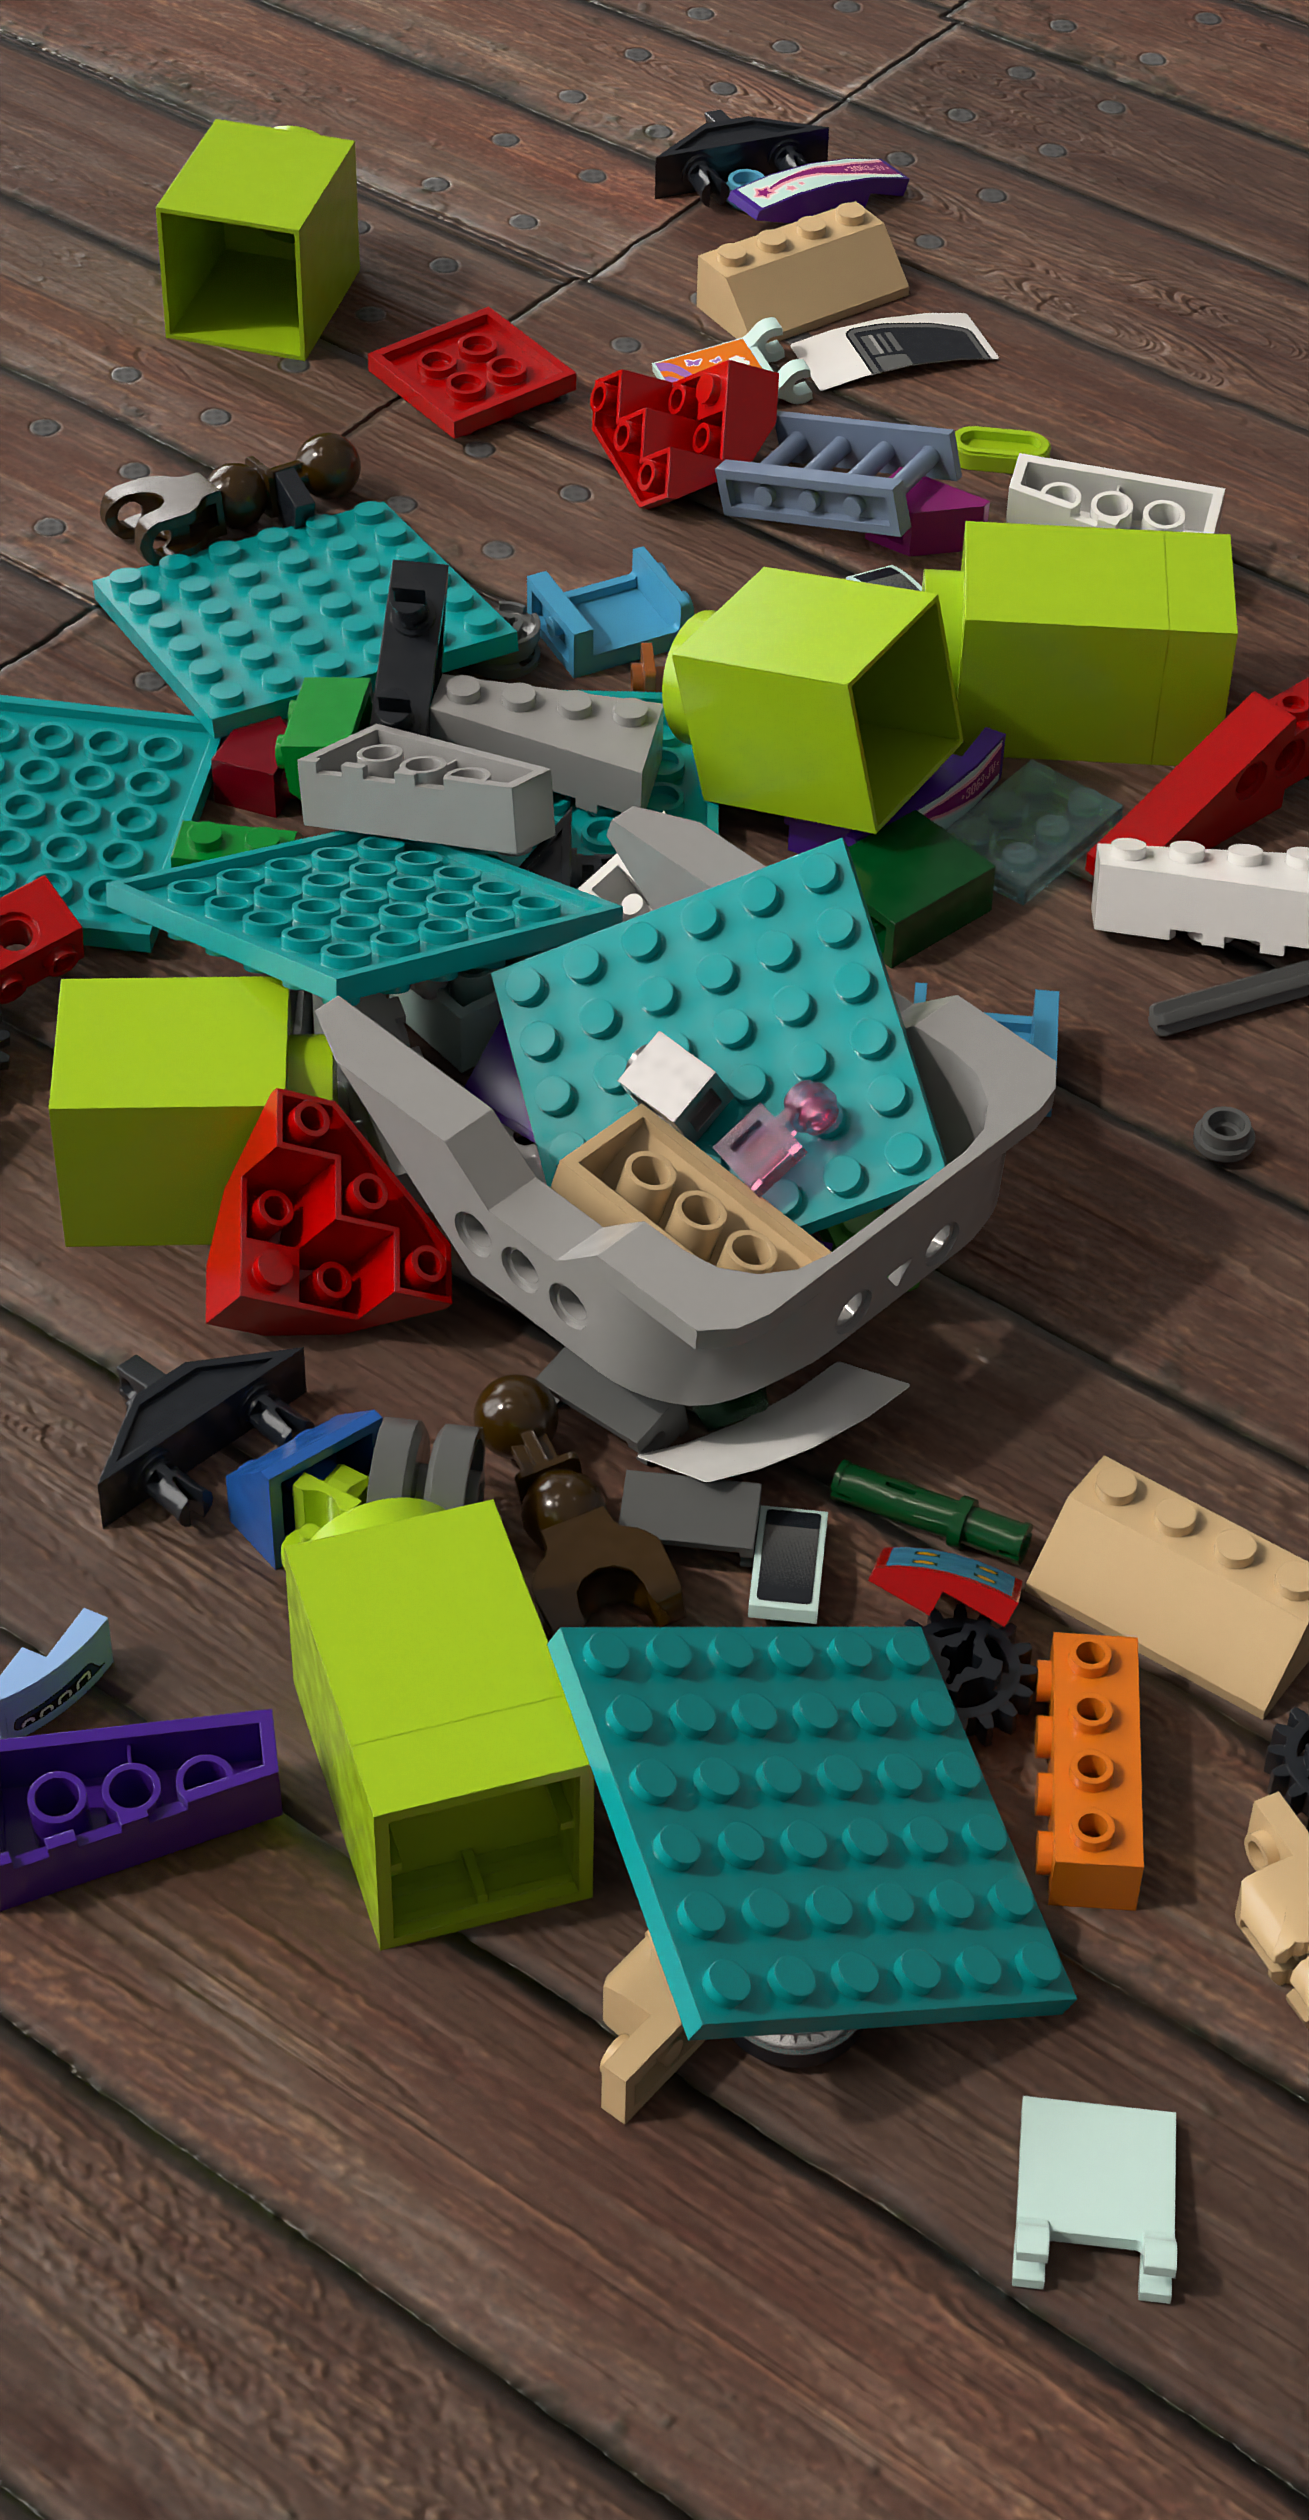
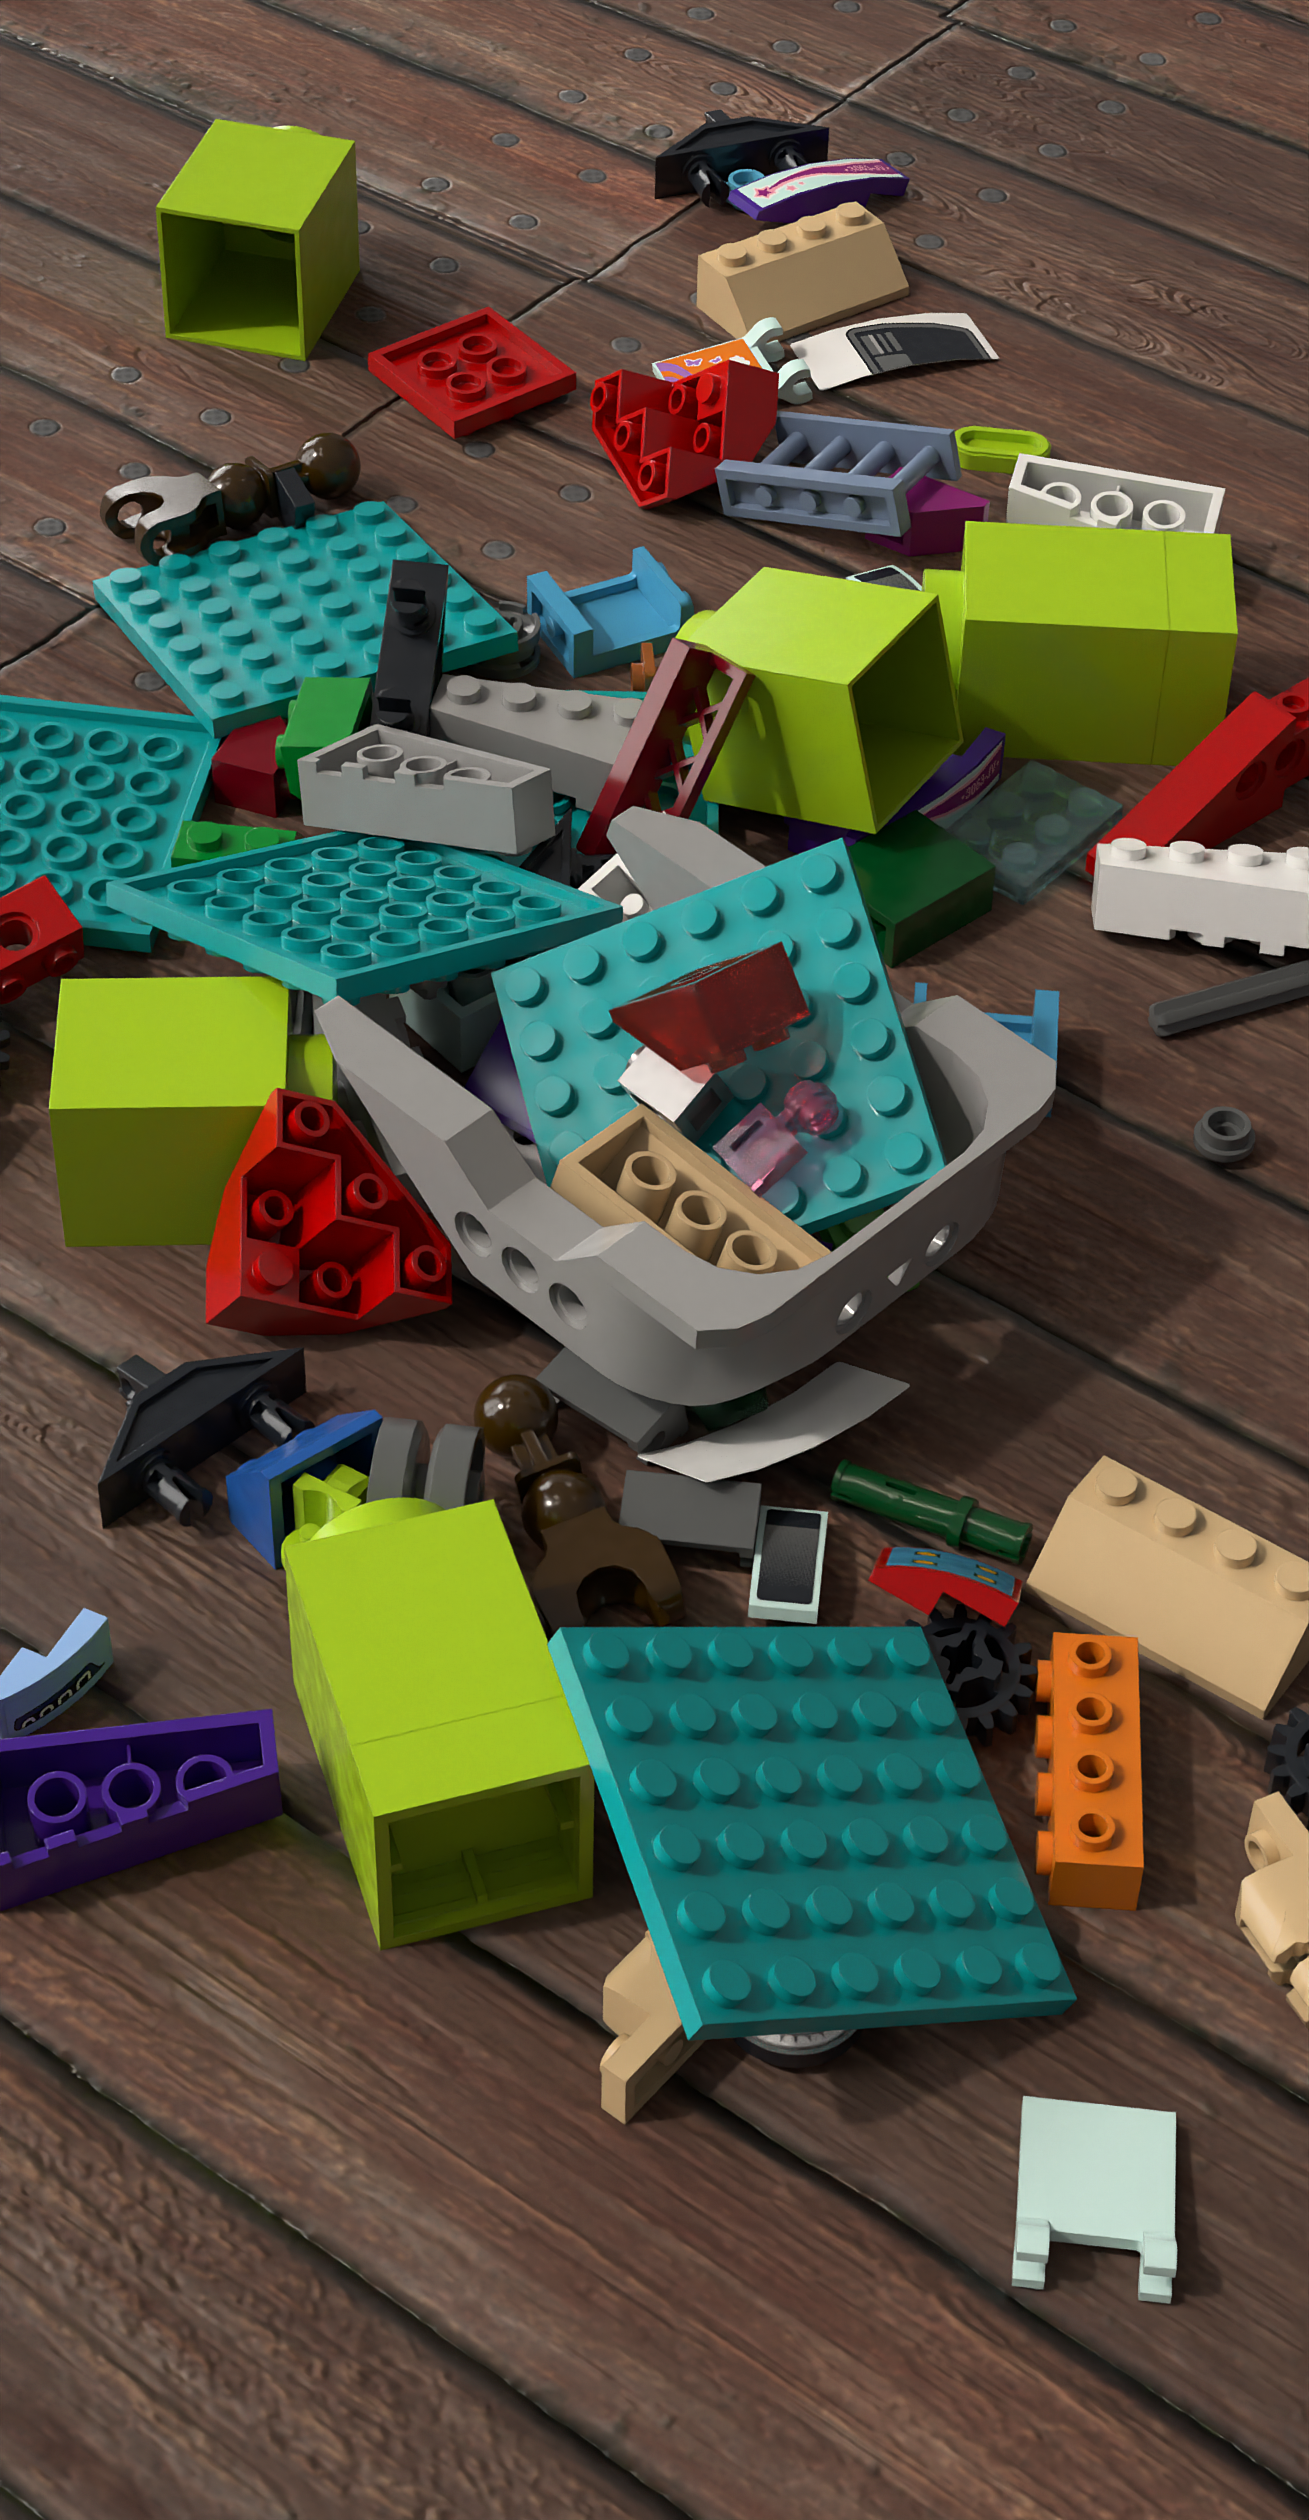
(658, 735): none -> dark red fence
(718, 1010): none -> clear red slope

